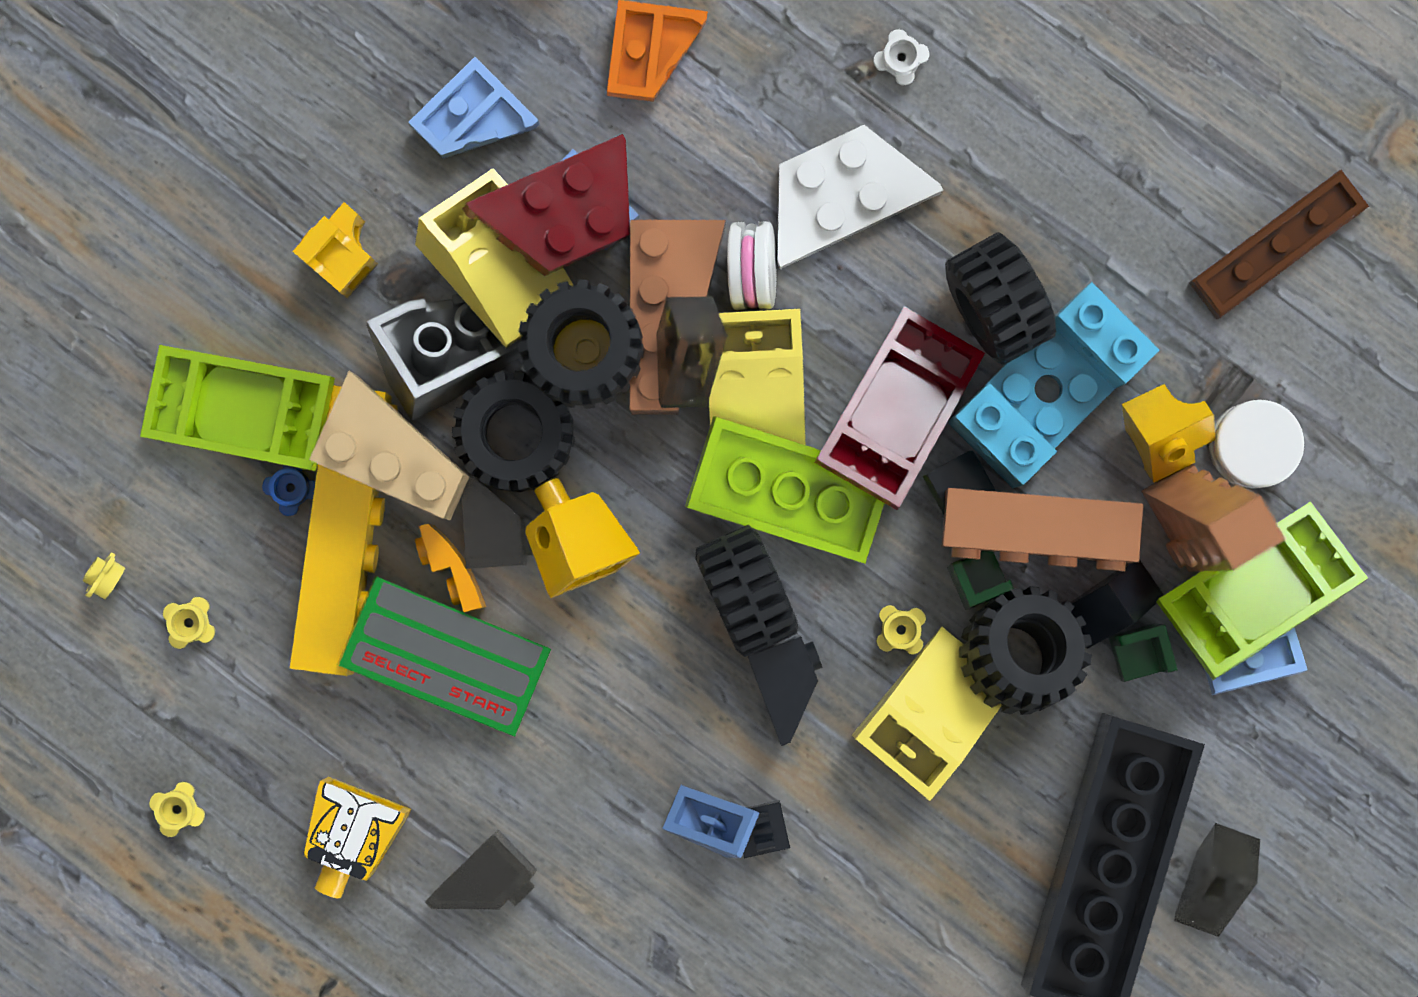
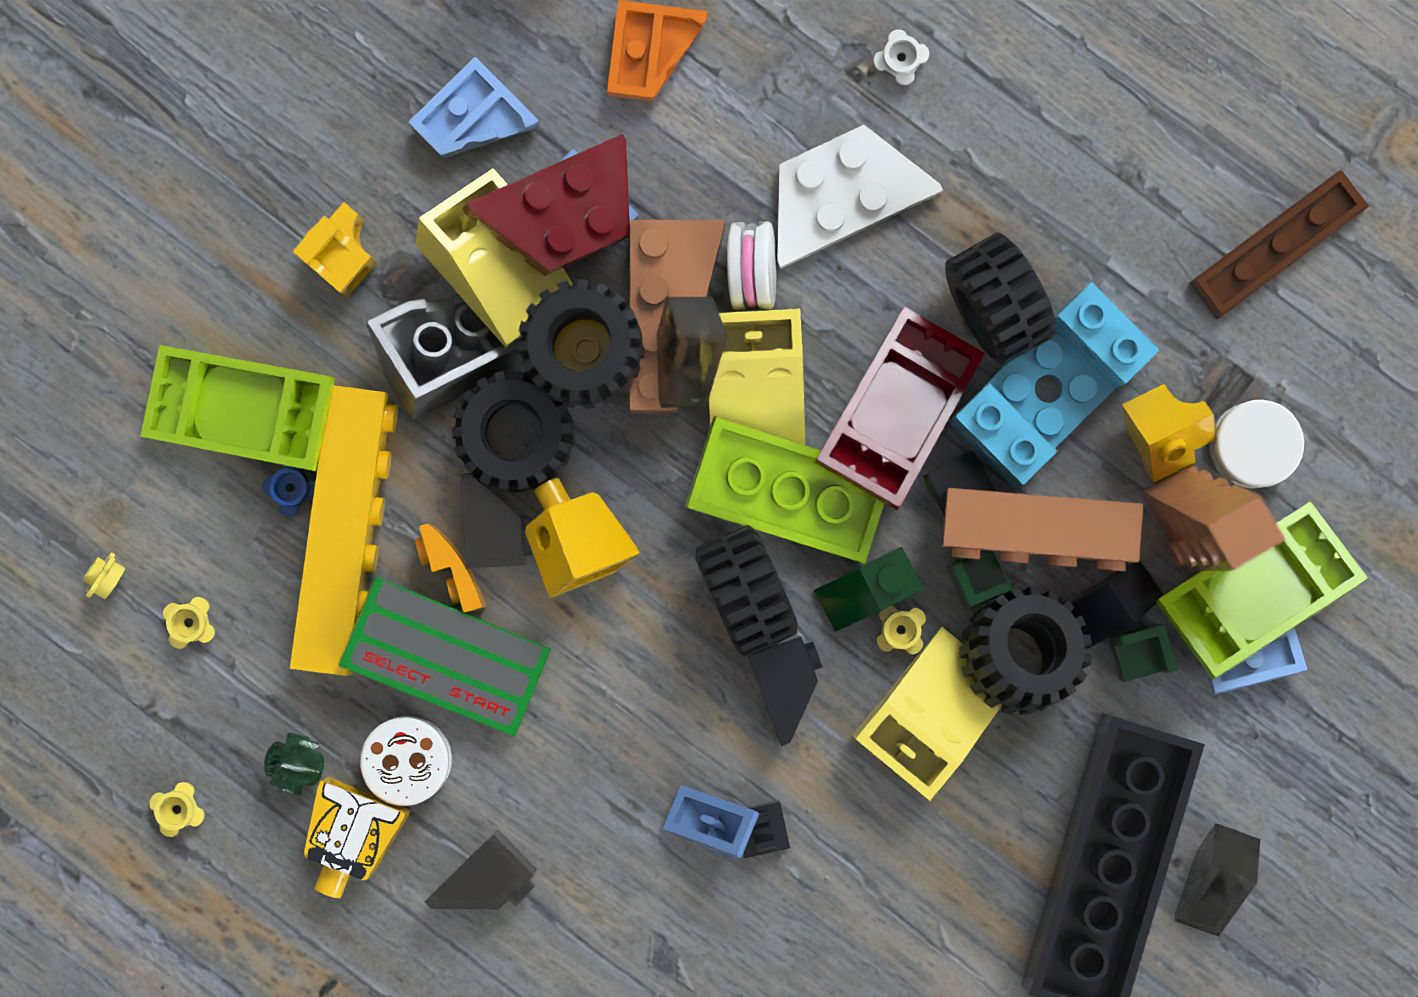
(294, 764): none -> clear green gear
(383, 450): tan wedge -> none
(406, 760): none -> white head
(868, 589): none -> dark green slope

